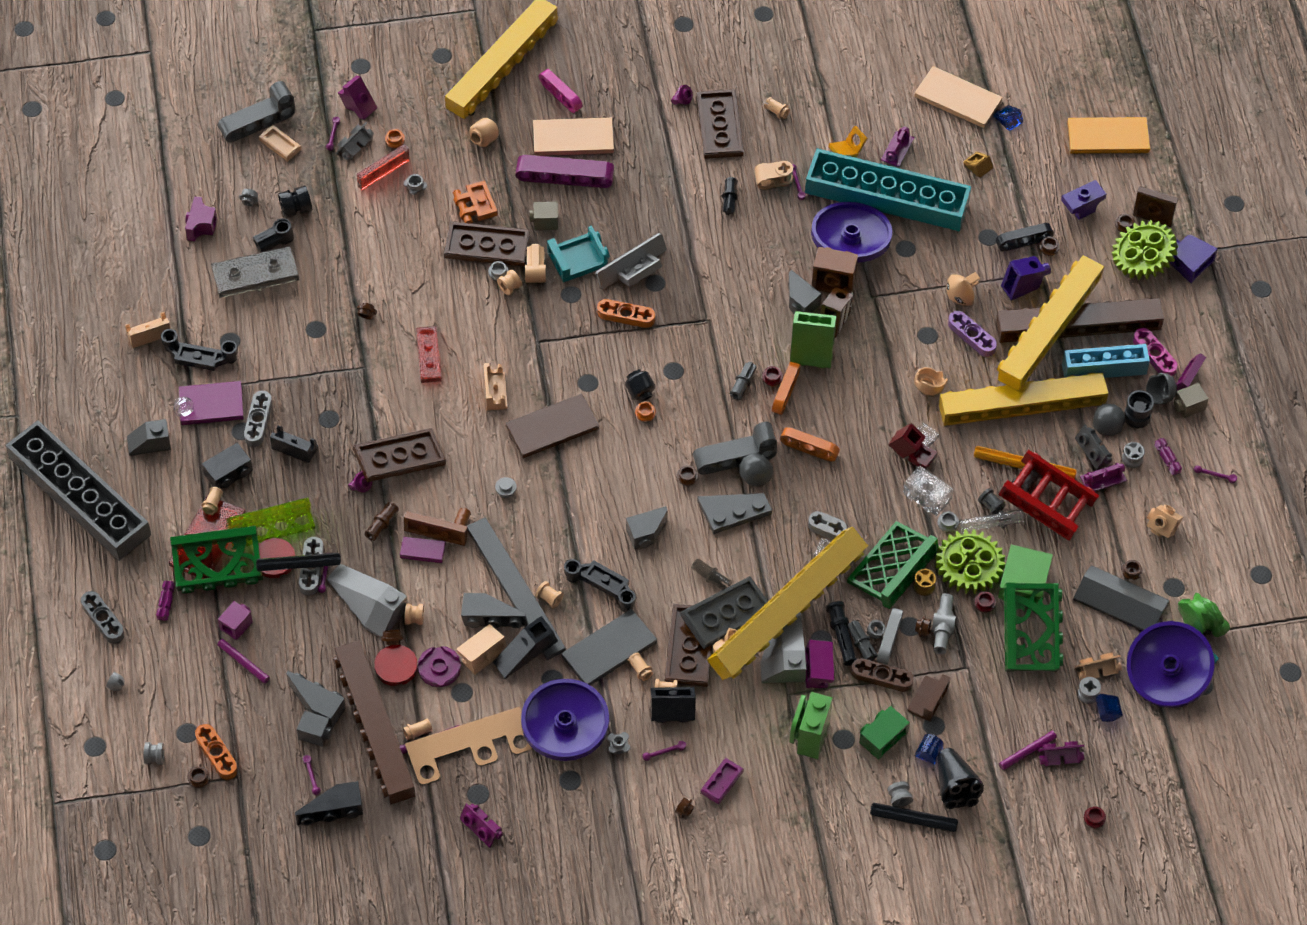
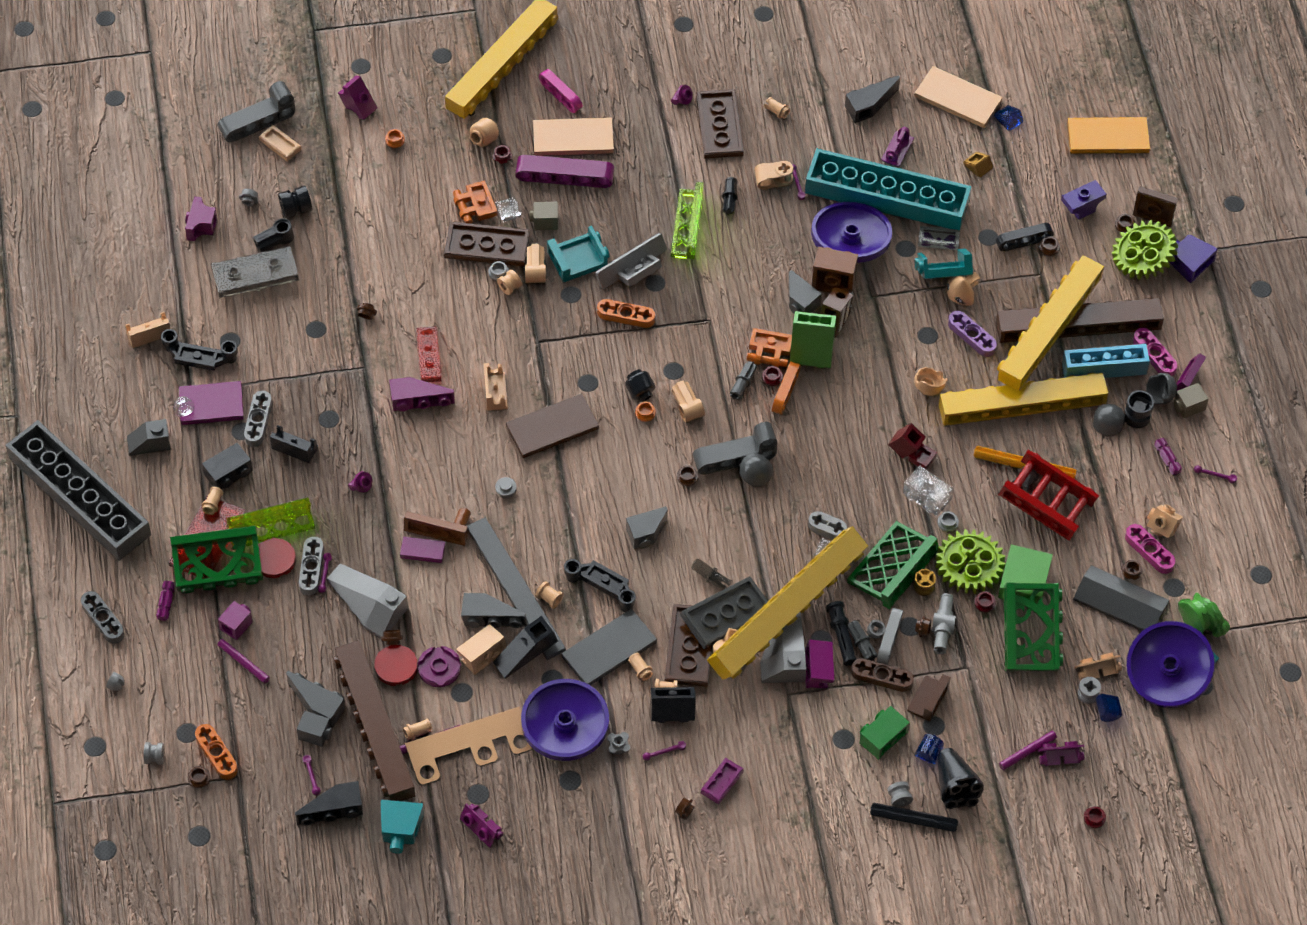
(295, 562): black axle -> none
(336, 121): magenta hinge -> none
(359, 135): light grey hinge -> none
(381, 521): reddish brown pin -> none
(383, 167): clear red tile -> none
(399, 455): reddish brown tile -> none
(400, 823): none -> teal torso
(412, 180): light grey plate -> none
(414, 393): none -> magenta slope
(414, 614): light nougat wheel -> none
(502, 150): none -> dark red plate
(508, 209): none -> clear plate
(689, 406): none -> light nougat piece
(694, 222): none -> clear neon green fence
(733, 510): wing -> none
(769, 342): none -> orange plate
(809, 444): orange beam -> none
(811, 724): bright green brick -> none
(848, 147): light orange bracket -> none
(869, 100): none -> slope
(930, 433): clear tile -> none
(938, 238): none -> clear smoke tile
(963, 266): none -> teal panel
(991, 501): dark grey bush -> none
(1014, 517): clear pin -> none
(1024, 276): dark purple torso -> none
(1091, 446): dark grey hinge -> none
(1104, 477): magenta hinge -> none
(1130, 450): light grey wheel -> none
(1152, 558): none -> dark pink beam

